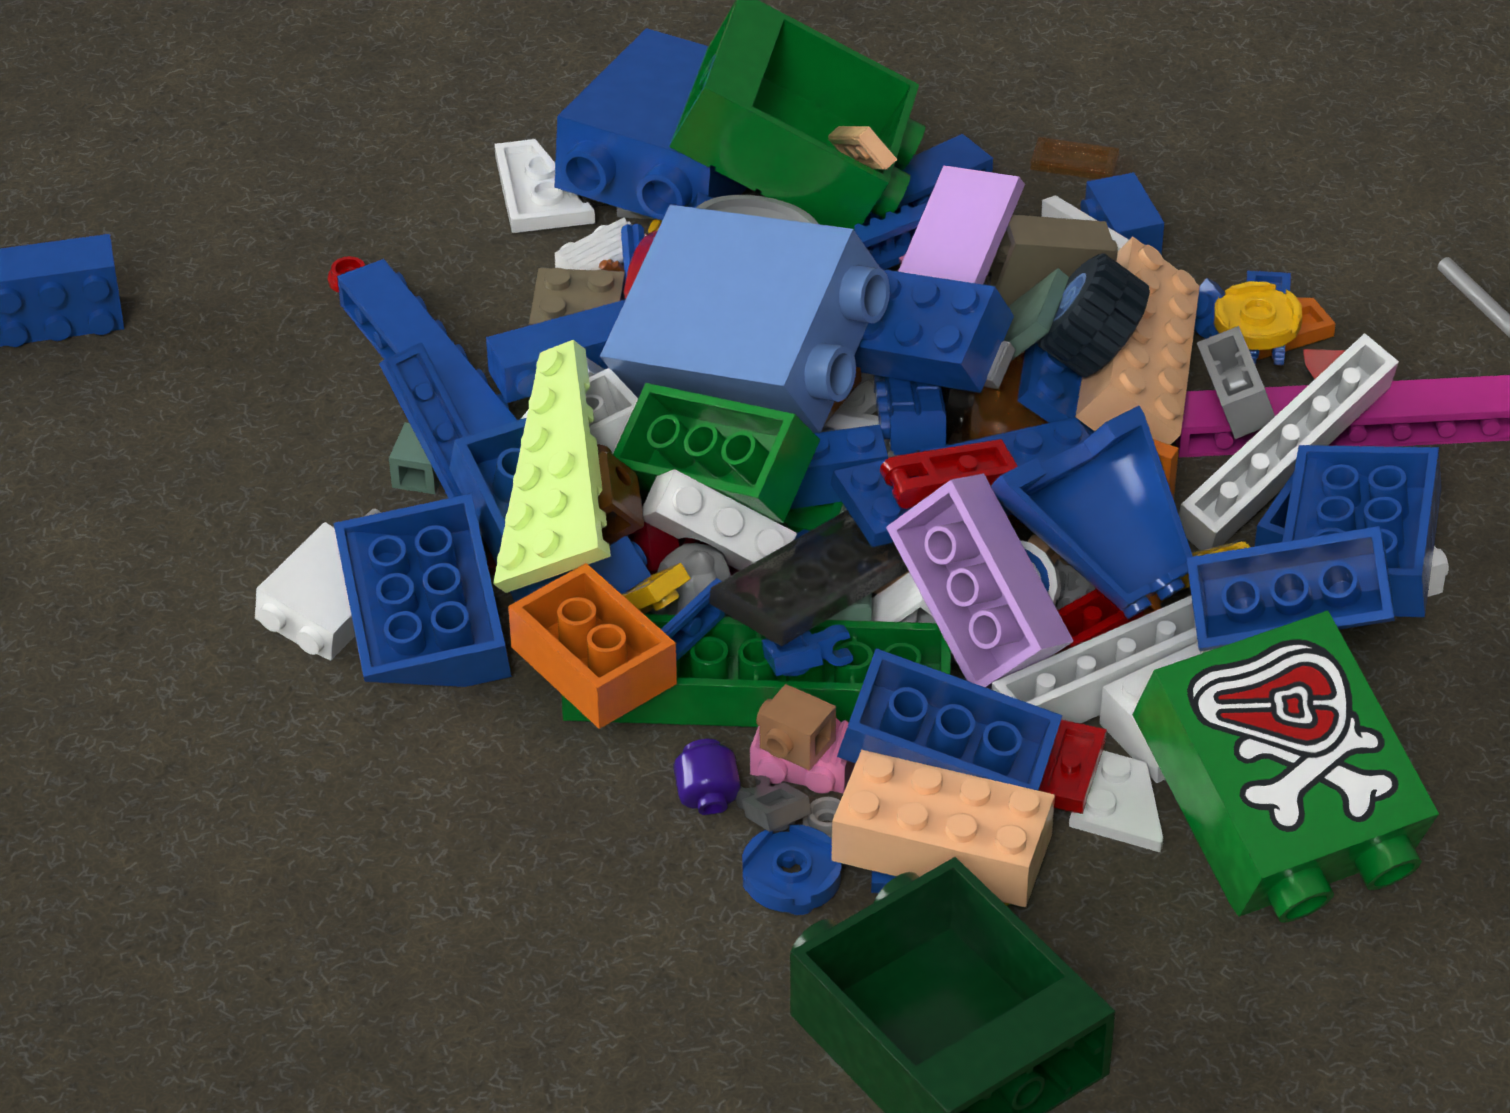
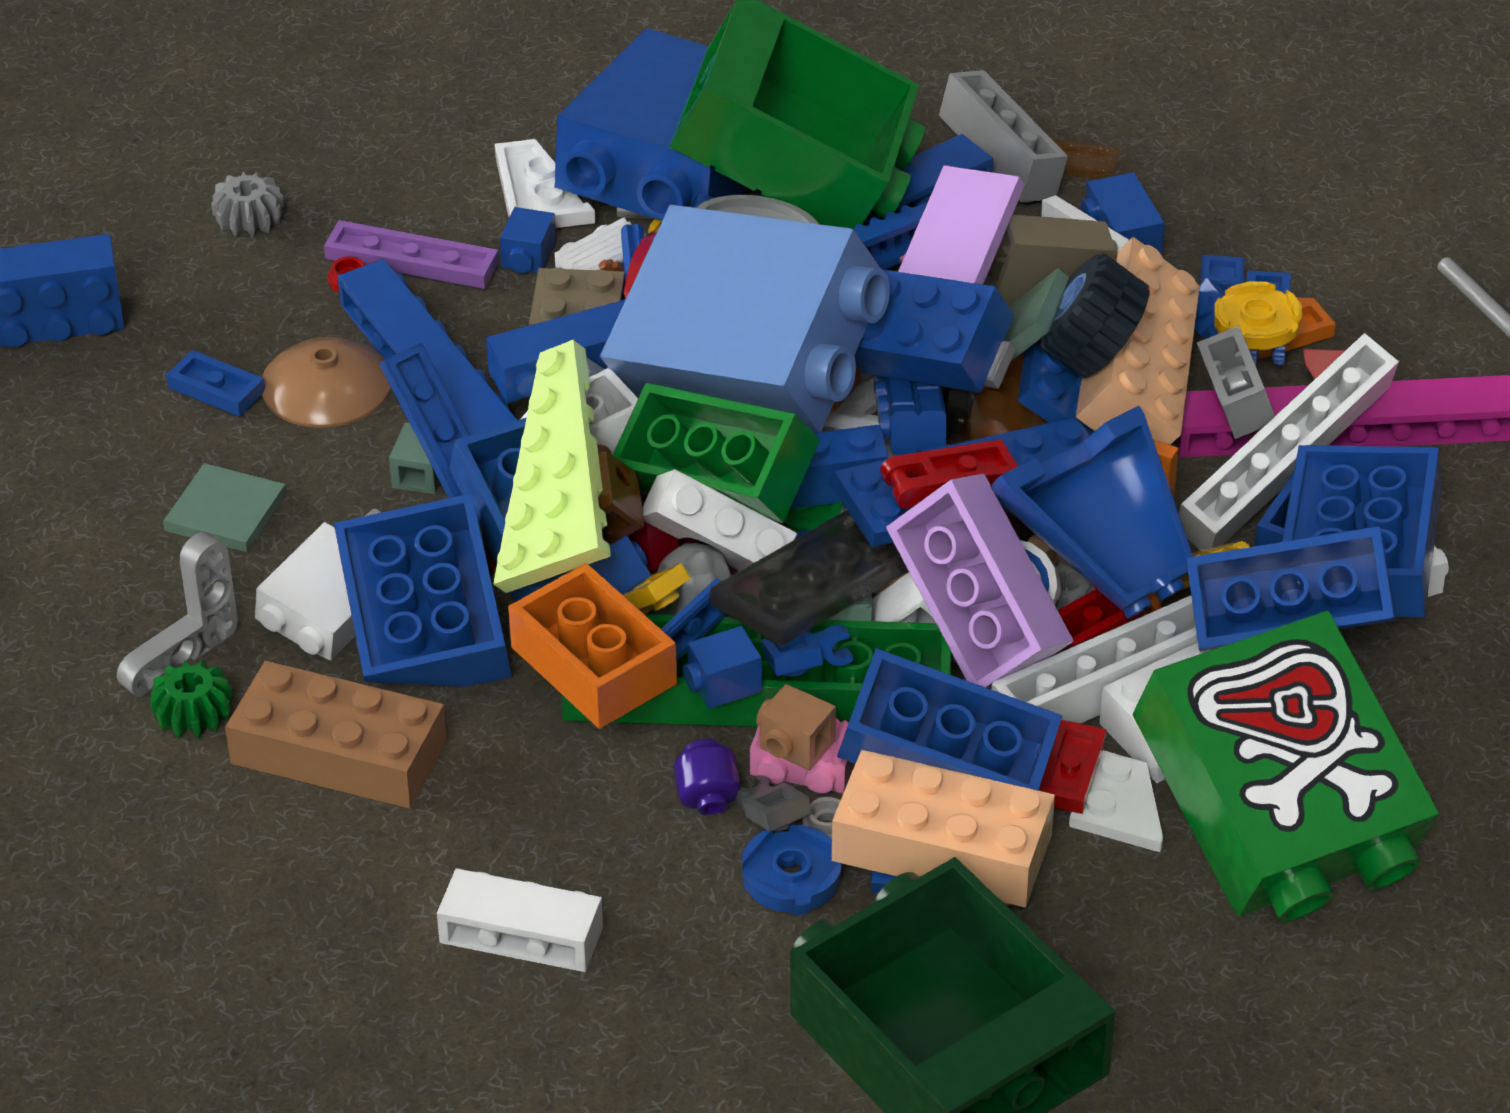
(191, 698): none -> green gear
(197, 629): none -> light grey beam
(215, 383): none -> blue plate
(226, 506): none -> sand green tile
(247, 203): none -> light grey gear
(325, 382): none -> medium nougat dish
(337, 734): none -> medium nougat brick
(414, 253): none -> medium lavender plate
(520, 919): none -> white brick
(527, 240): none -> blue brick
(723, 667): none -> blue brick
(862, 145): light nougat tile -> none
(1000, 127): none -> light grey brick
(1222, 270): none -> blue tile

